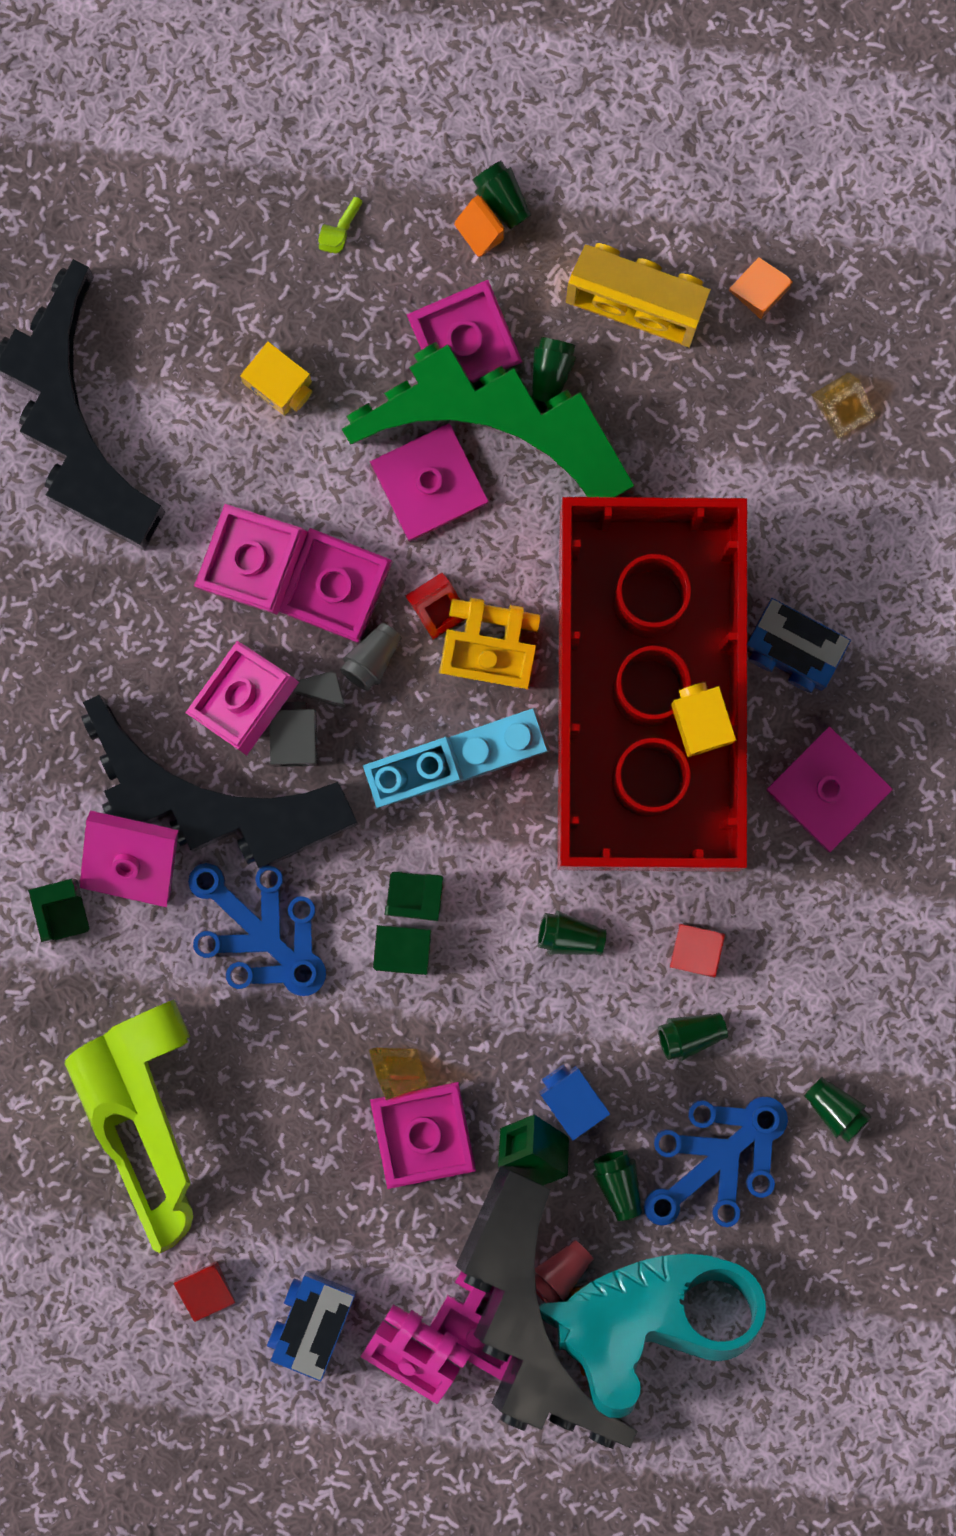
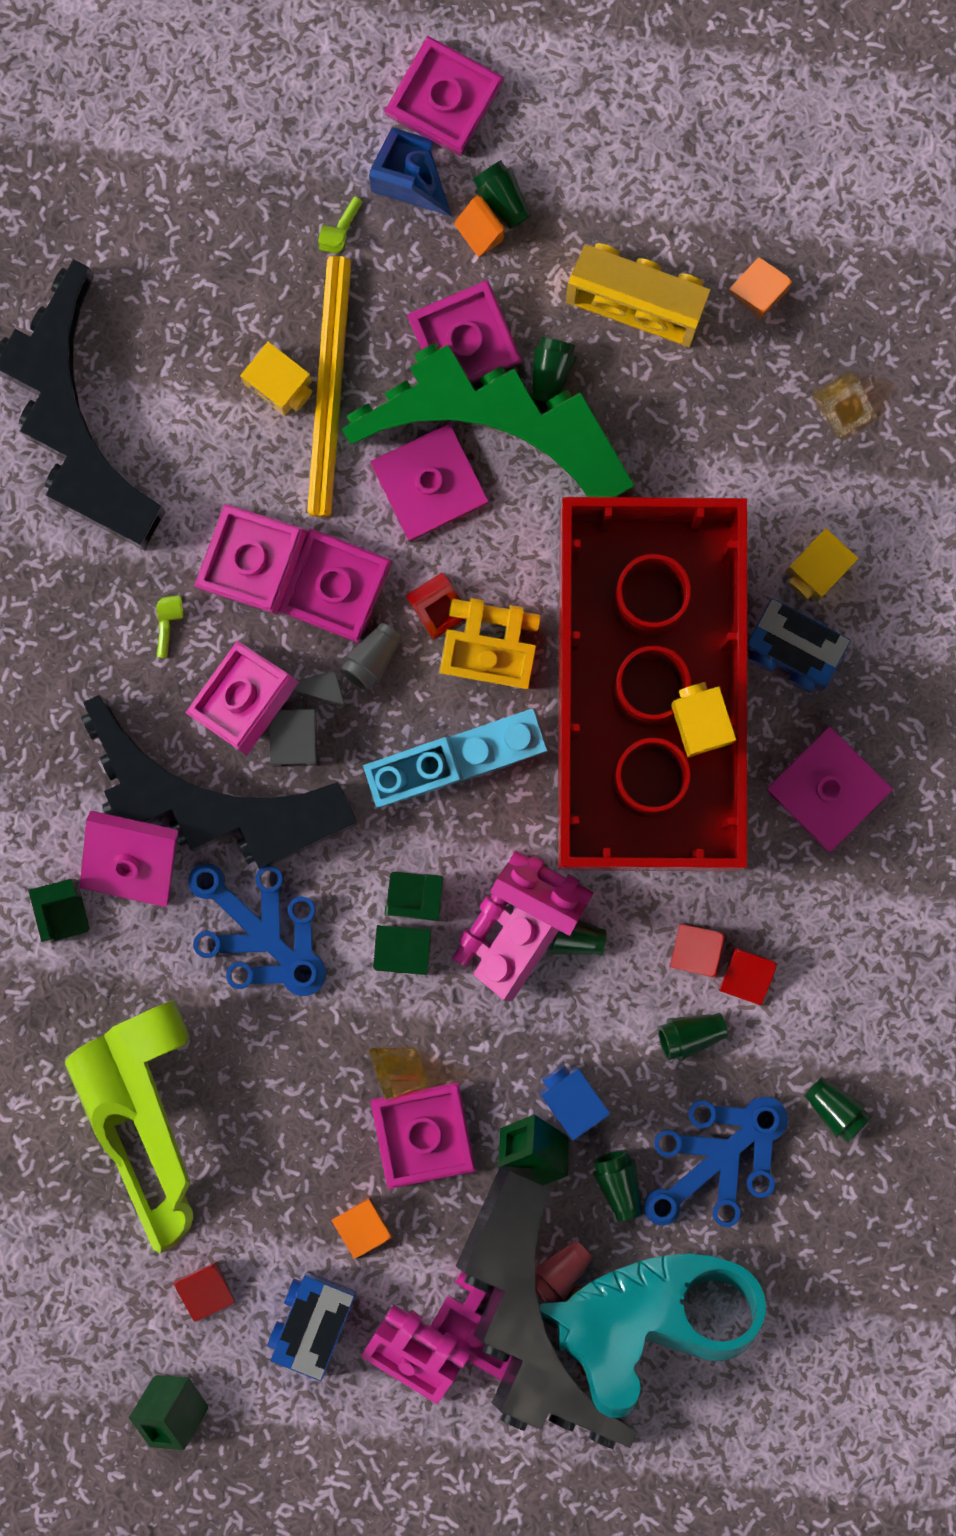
(167, 609): none -> lime hand
(169, 1412): none -> dark green panel
(329, 387): none -> yellow axle
(362, 1228): none -> orange slope
(408, 172): none -> blue slope
(444, 96): none -> dark pink plate
(514, 951): none -> dark pink plate
(542, 892): none -> dark pink plate
(748, 976): none -> red slope
(820, 566): none -> yellow brick

